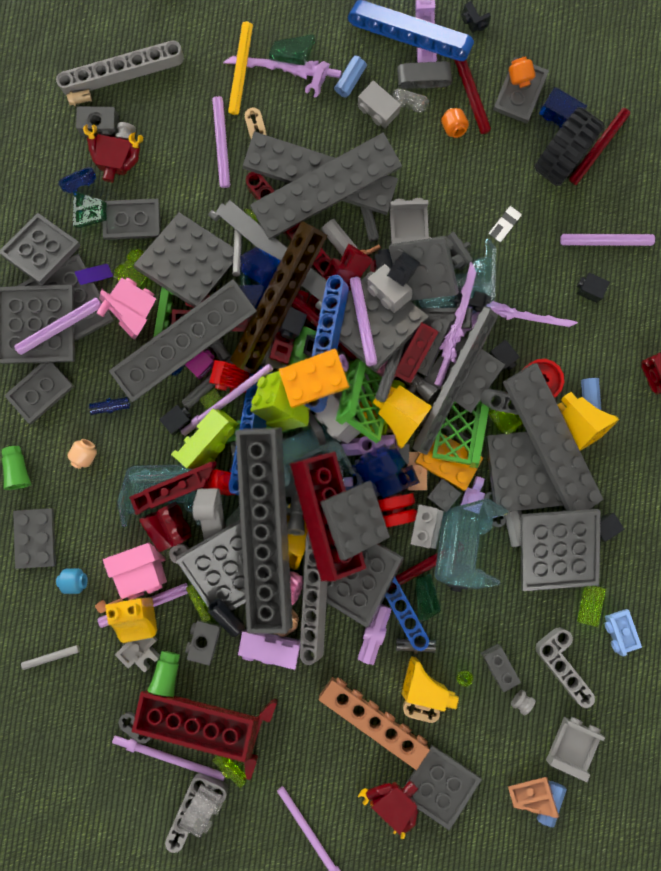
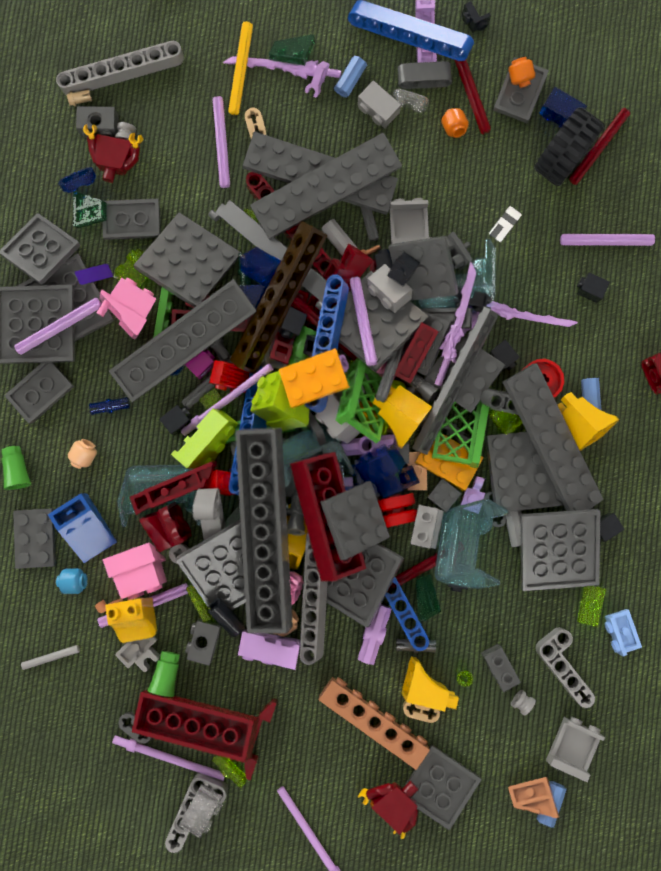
(82, 527): none -> slope
(237, 253): light grey bar -> none

